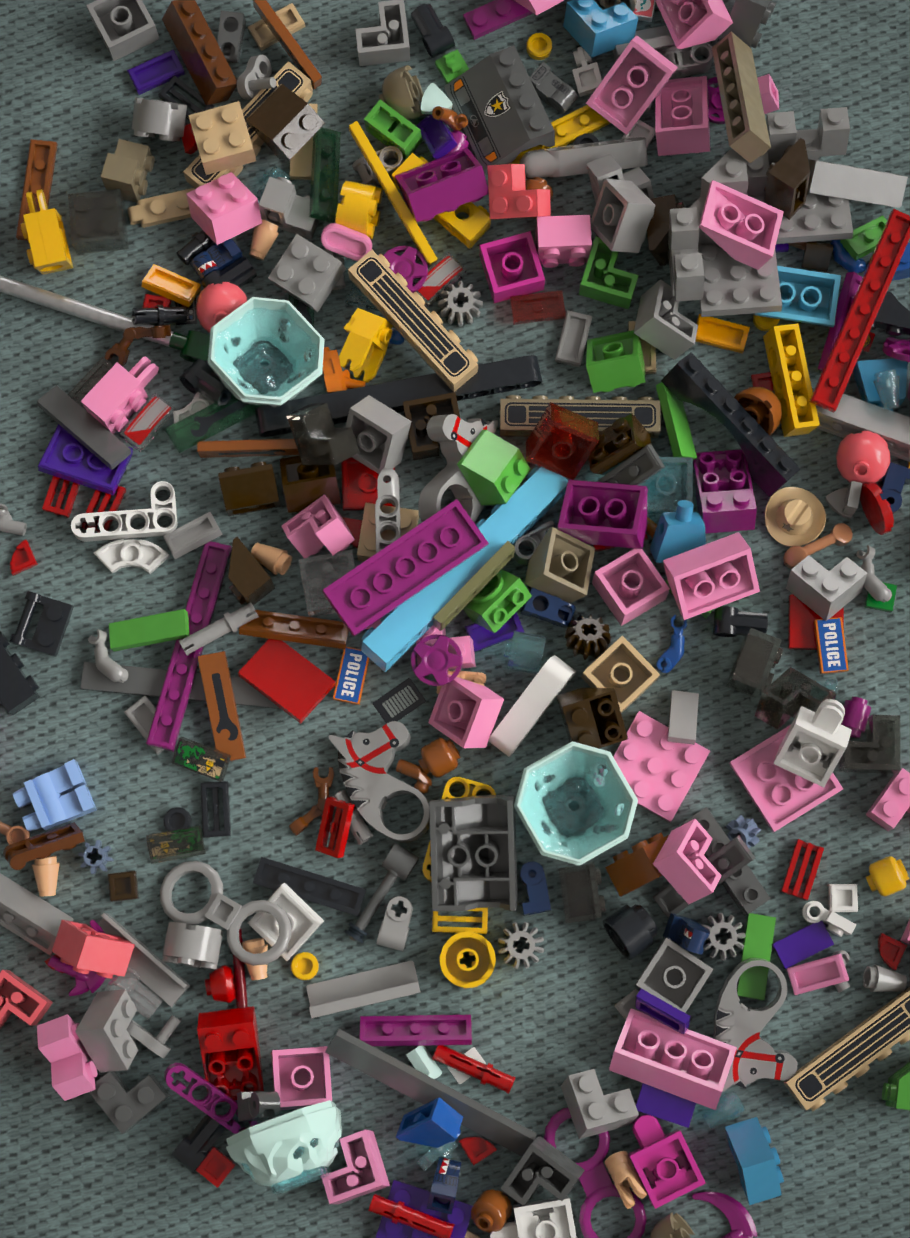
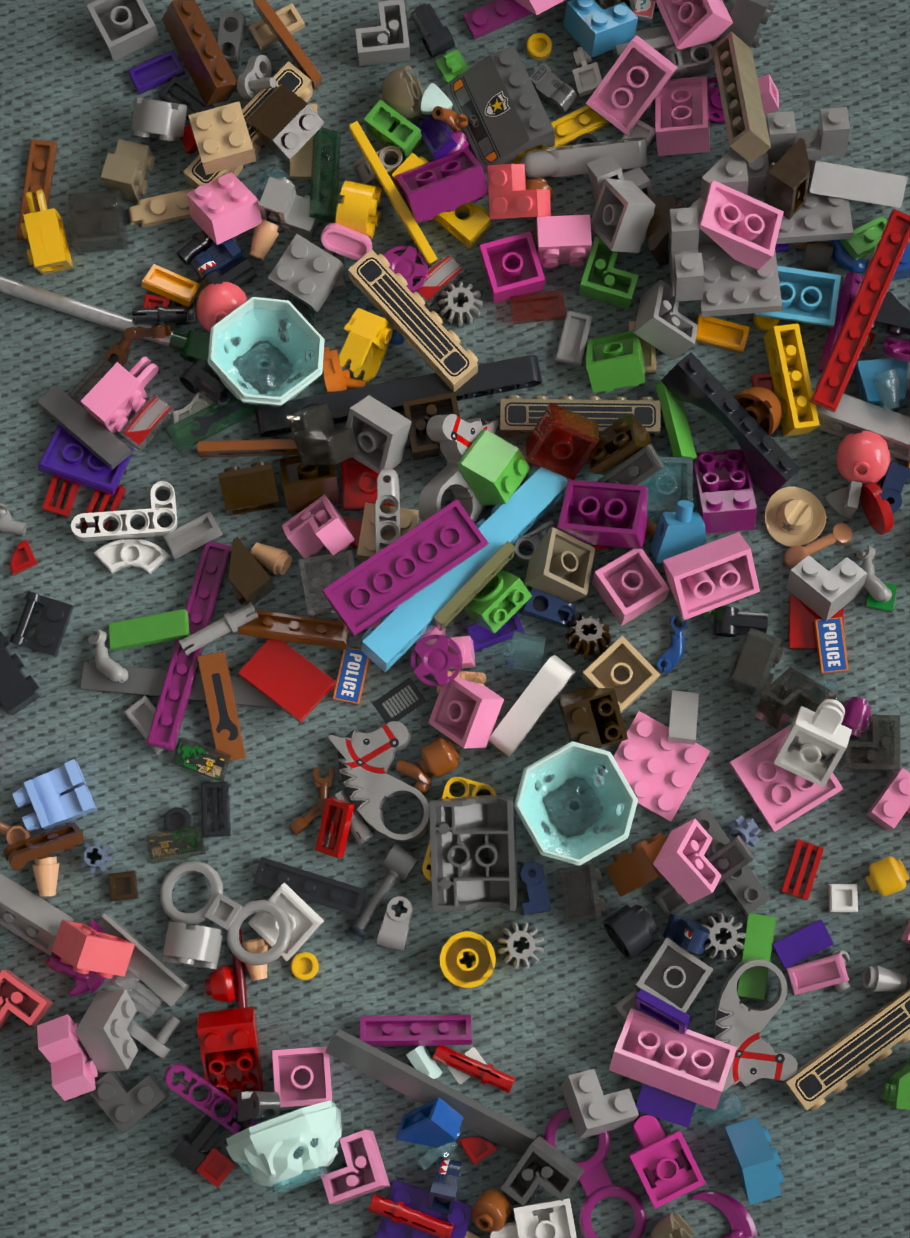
(362, 989): light grey panel -> none
(484, 920): yellow tile -> none
(625, 1176): light nougat hinge -> none
(835, 922): white plate -> none
(890, 950): red tile -> none

